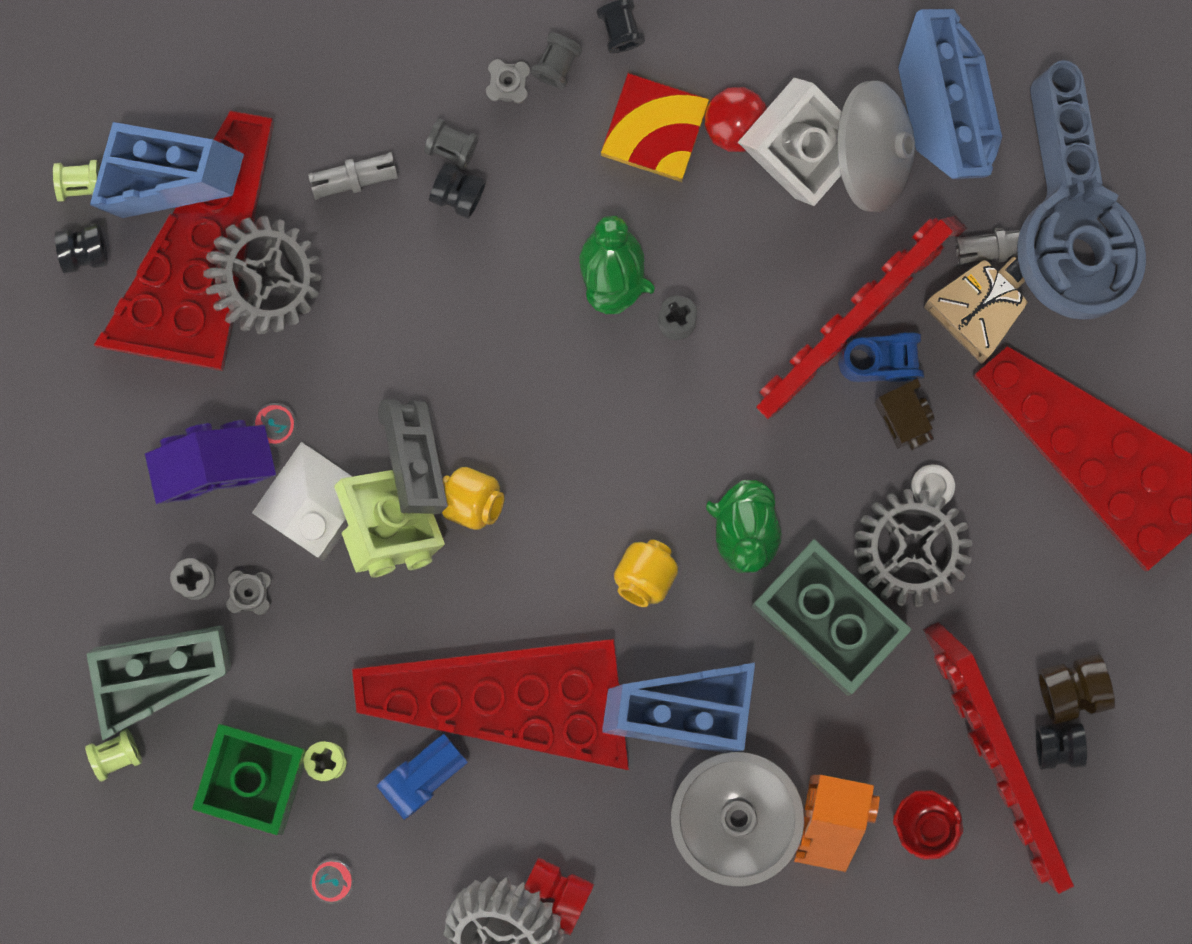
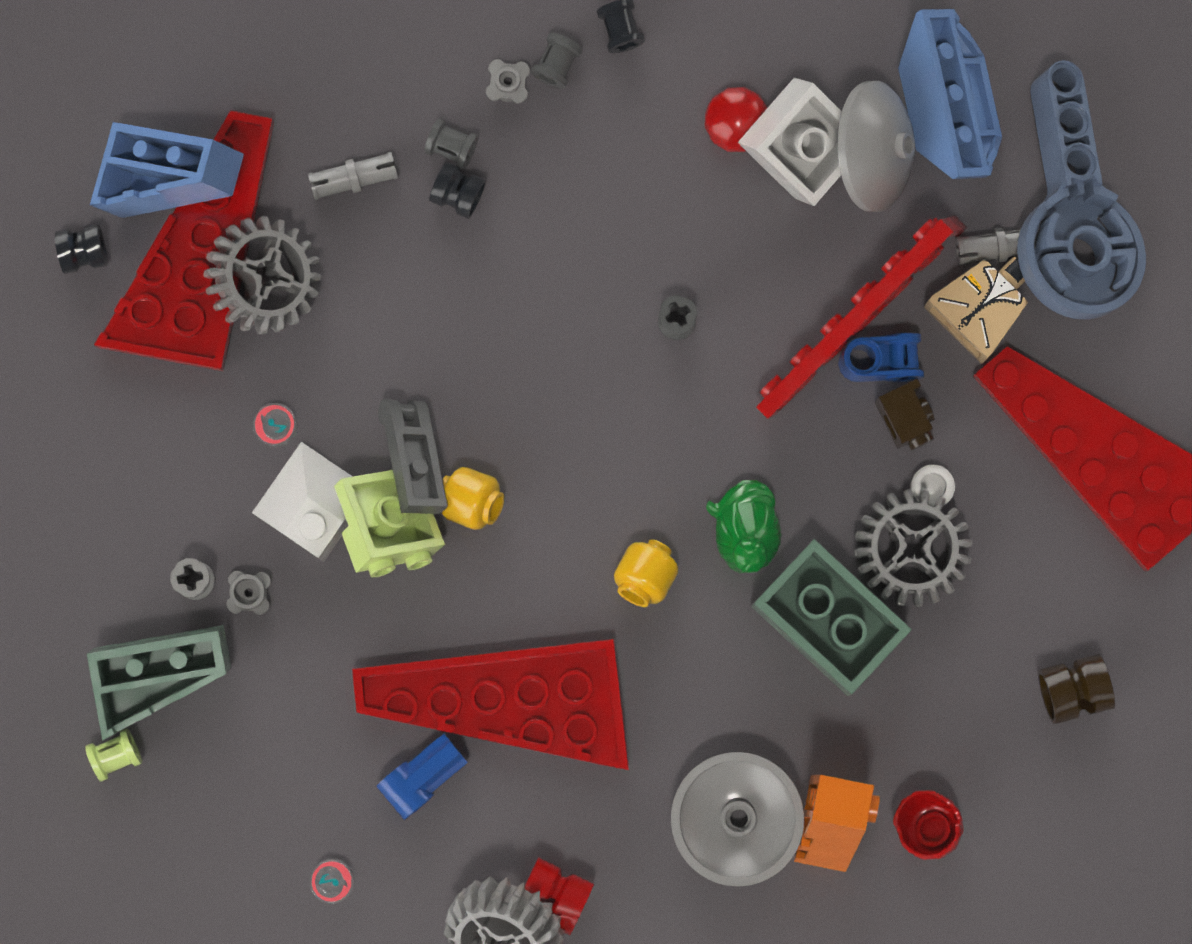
(75, 179): yellowish green bush -> none
(209, 461): dark purple brick -> none
(250, 780): green brick -> none
(312, 766): yellowish green bush -> none
(613, 267): green hair -> none
(654, 127): tile -> none
(685, 710): medium blue wedge -> none
(992, 741): red wing -> none
(1061, 746): black wheel -> none

